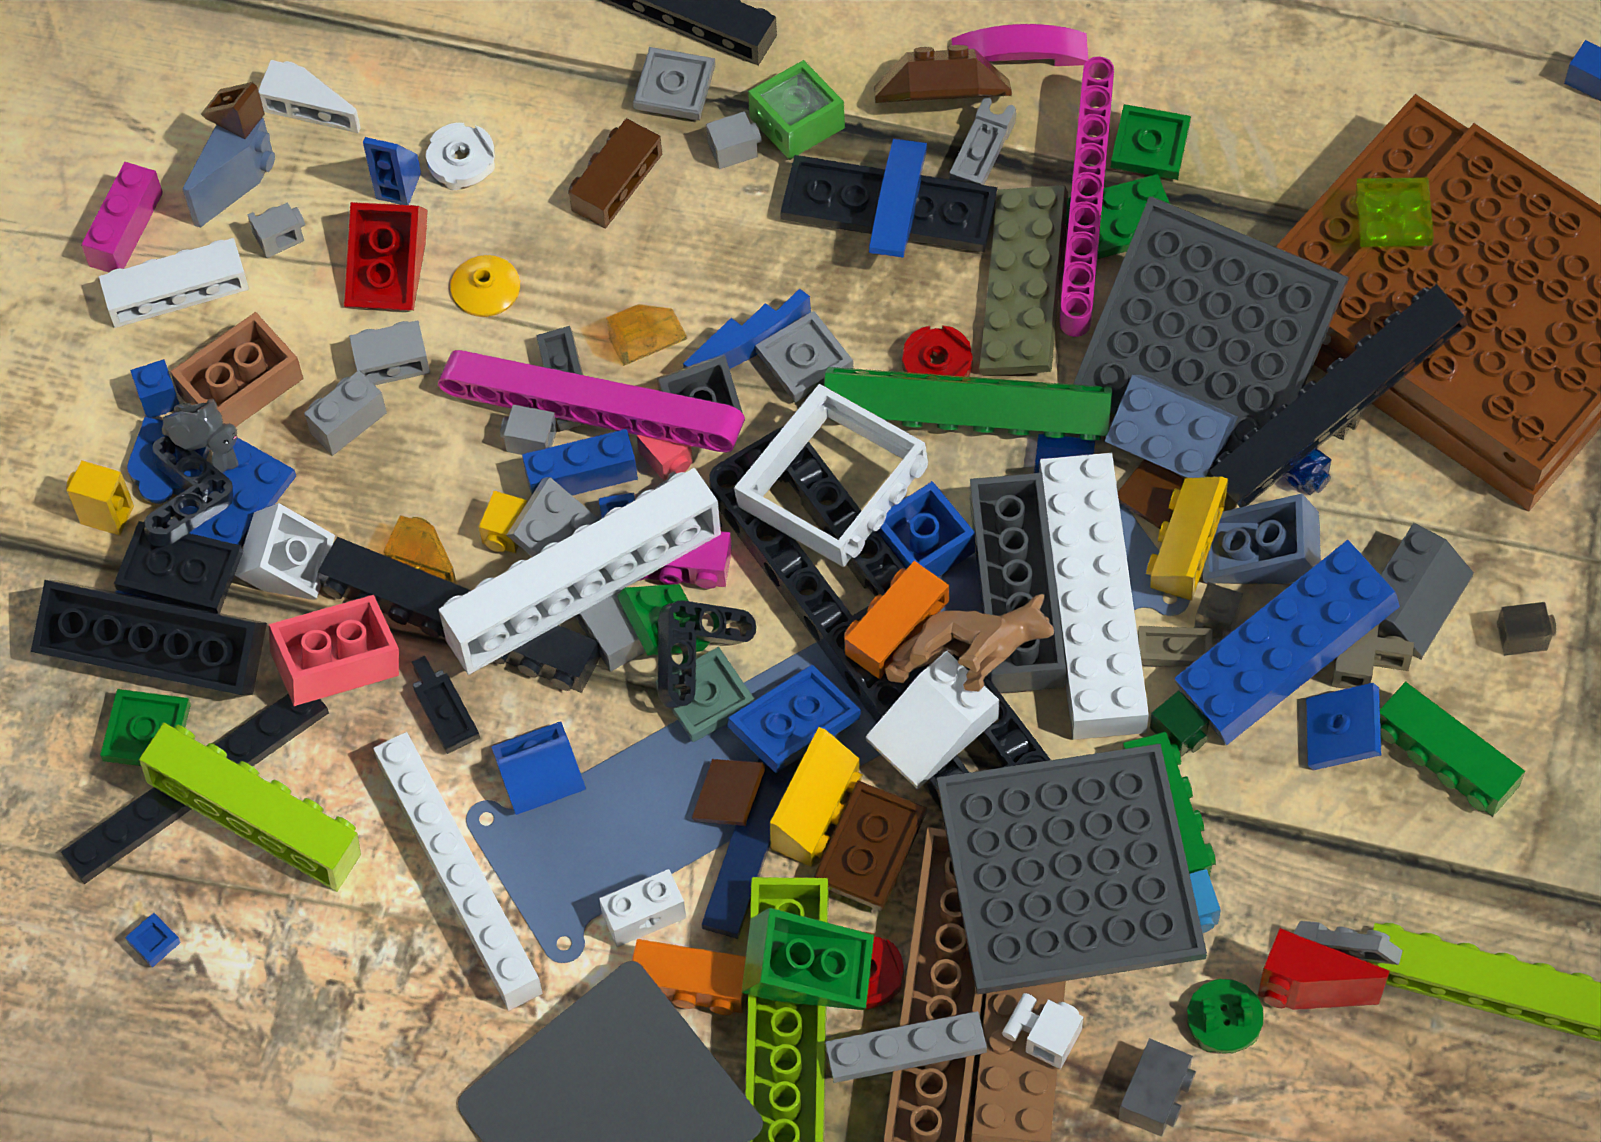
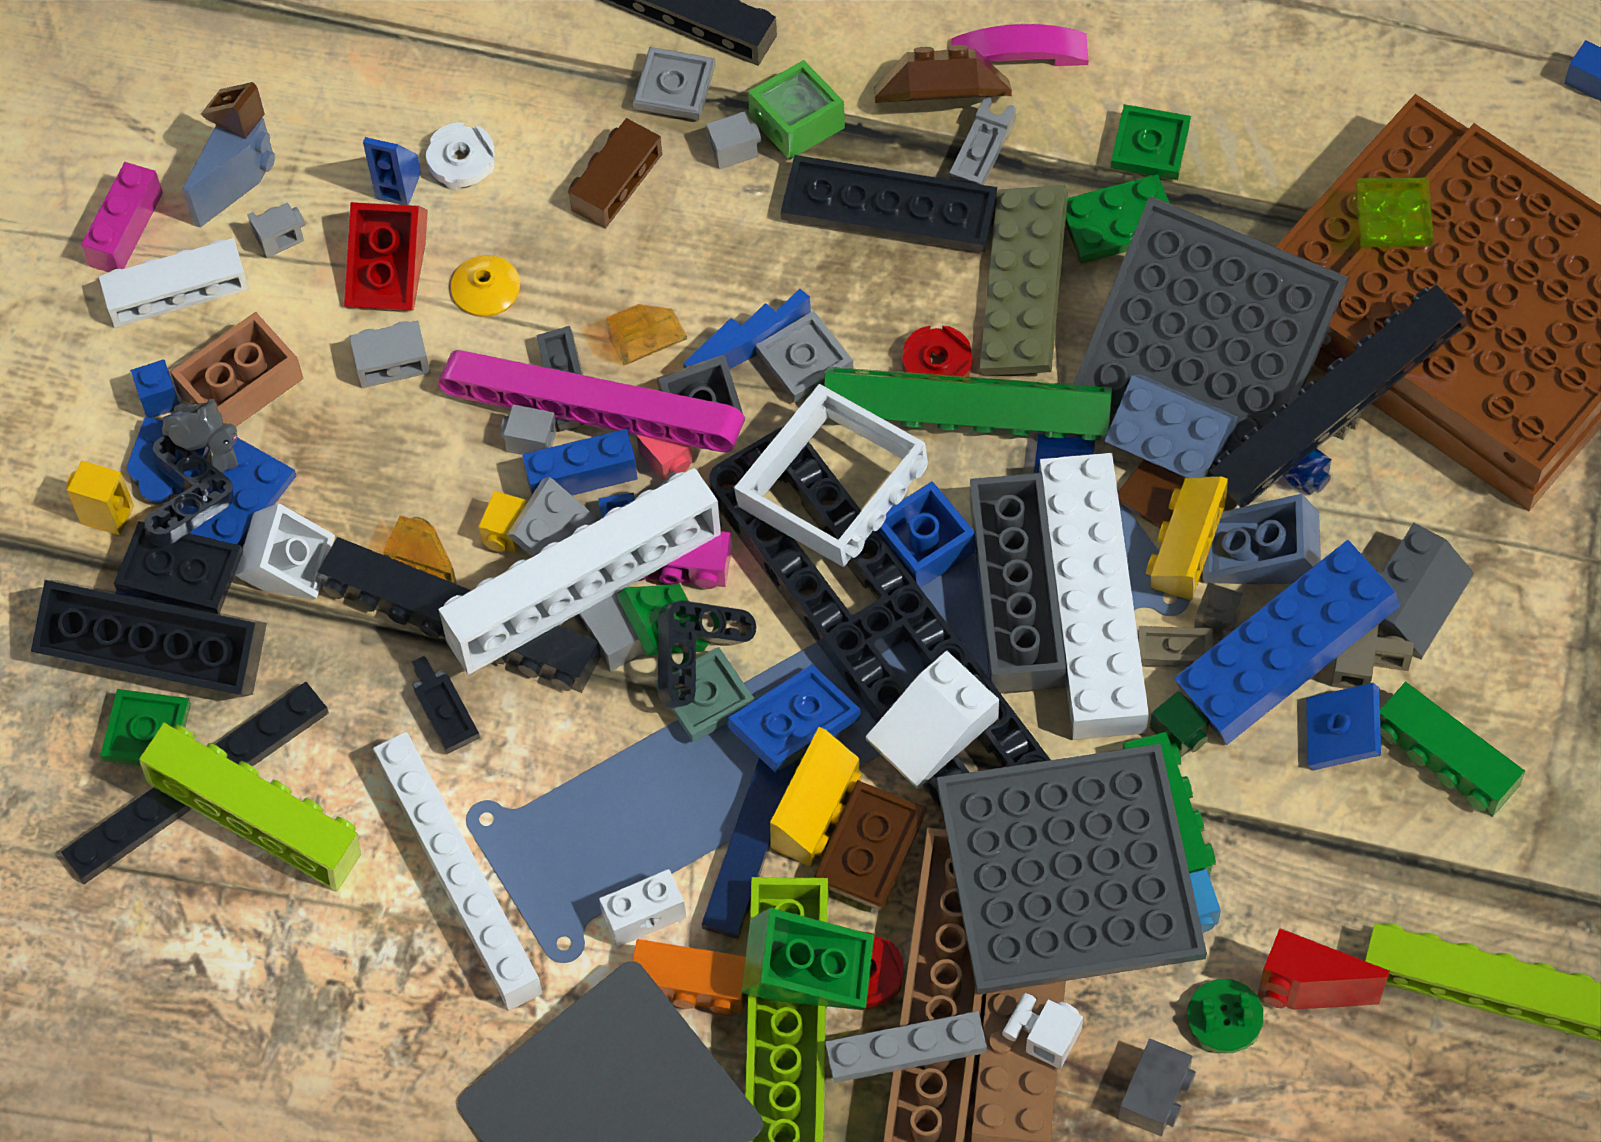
(153, 940): blue plate -> none
(299, 95): white slope -> none
(334, 650): coral brick -> none
(345, 412): light grey brick -> none
(538, 768): blue brick -> none
(728, 792): reddish brown piece -> none
(895, 617): orange brick -> none
(898, 198): blue slope -> none
(975, 637): medium nougat animal -> none
(1086, 208): dark pink beam -> none
(1367, 947): light grey plate -> none
(1525, 628): clear smoke brick -> none

